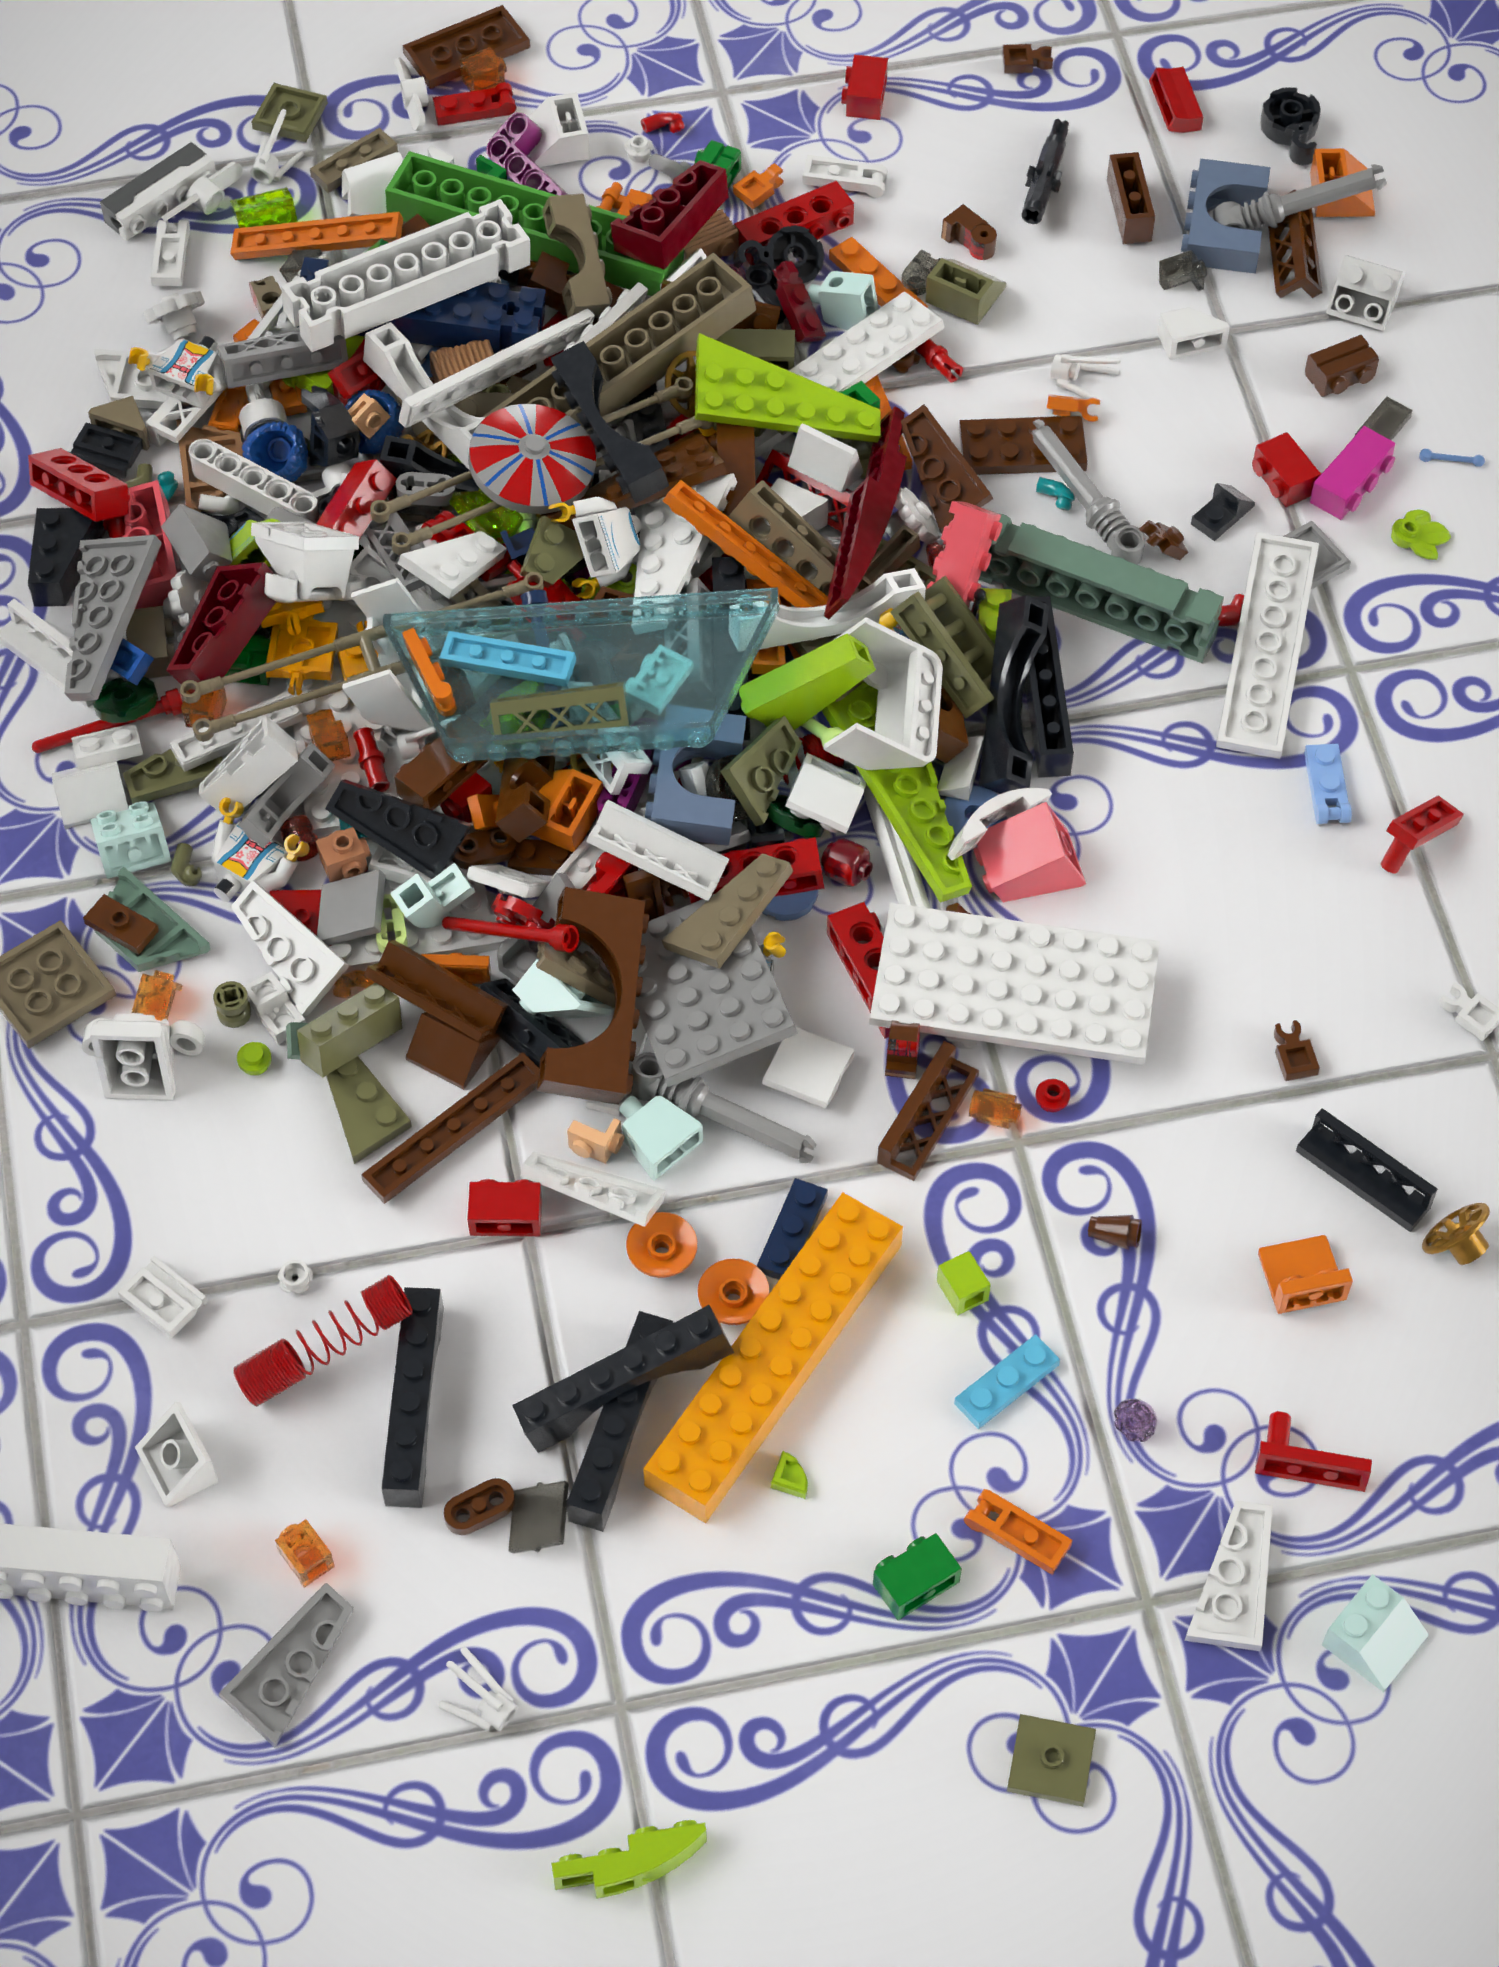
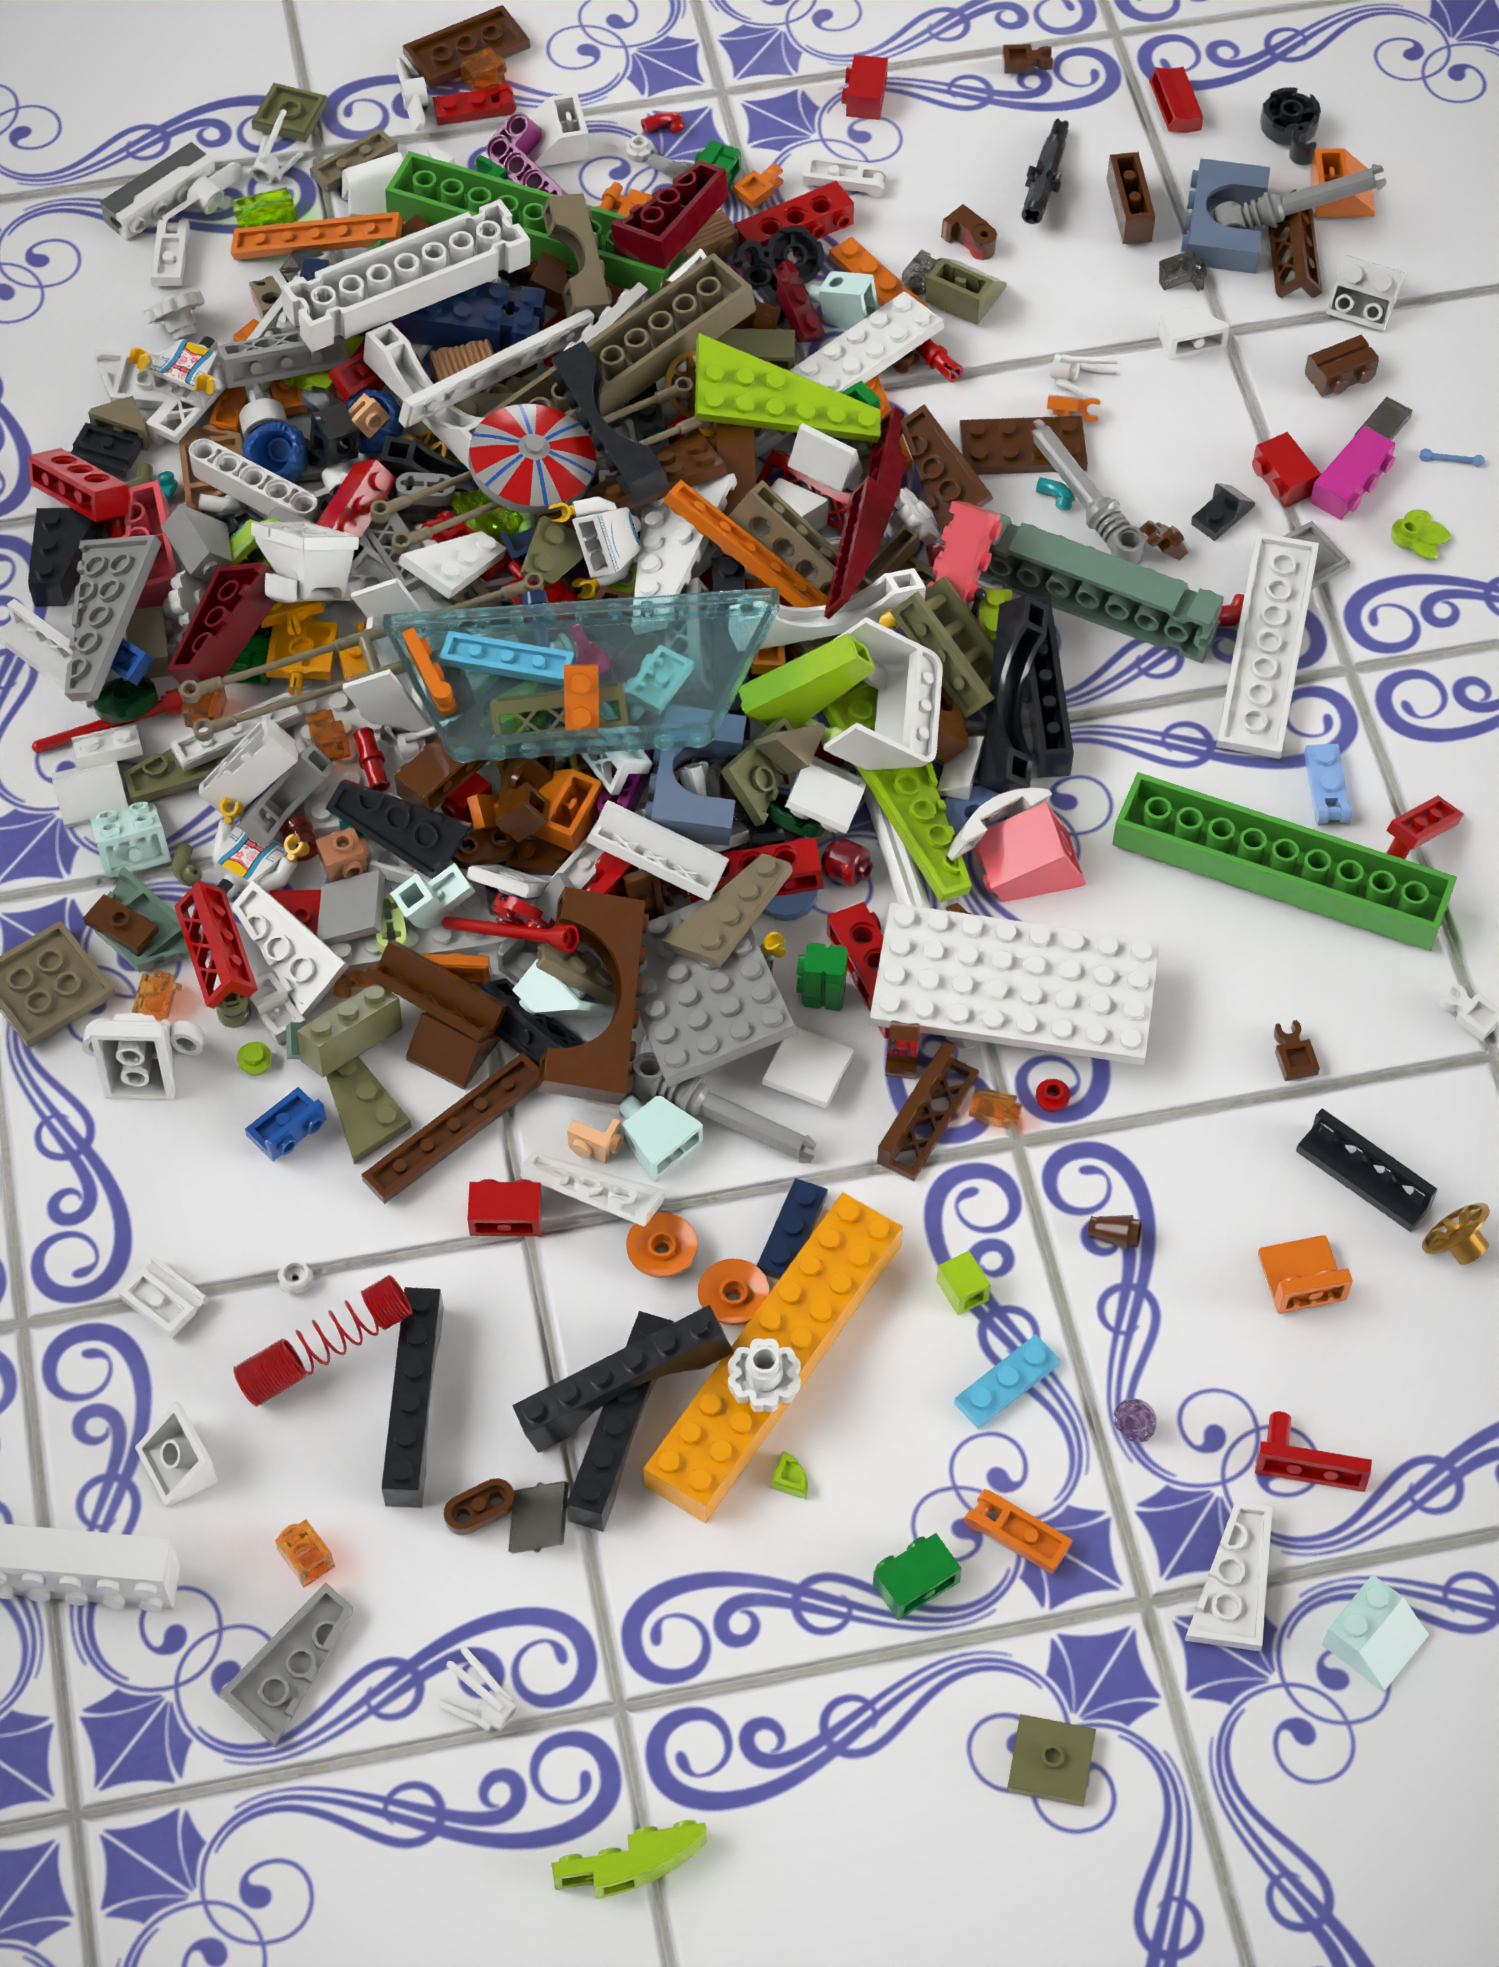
(221, 938): none -> red fence
(286, 1124): none -> blue bracket
(581, 696): none -> orange plate
(588, 652): none -> clear pink plate
(764, 1375): none -> white plant
(792, 748): none -> dark tan slope
(822, 976): none -> green brick
(1284, 861): none -> bright green brick

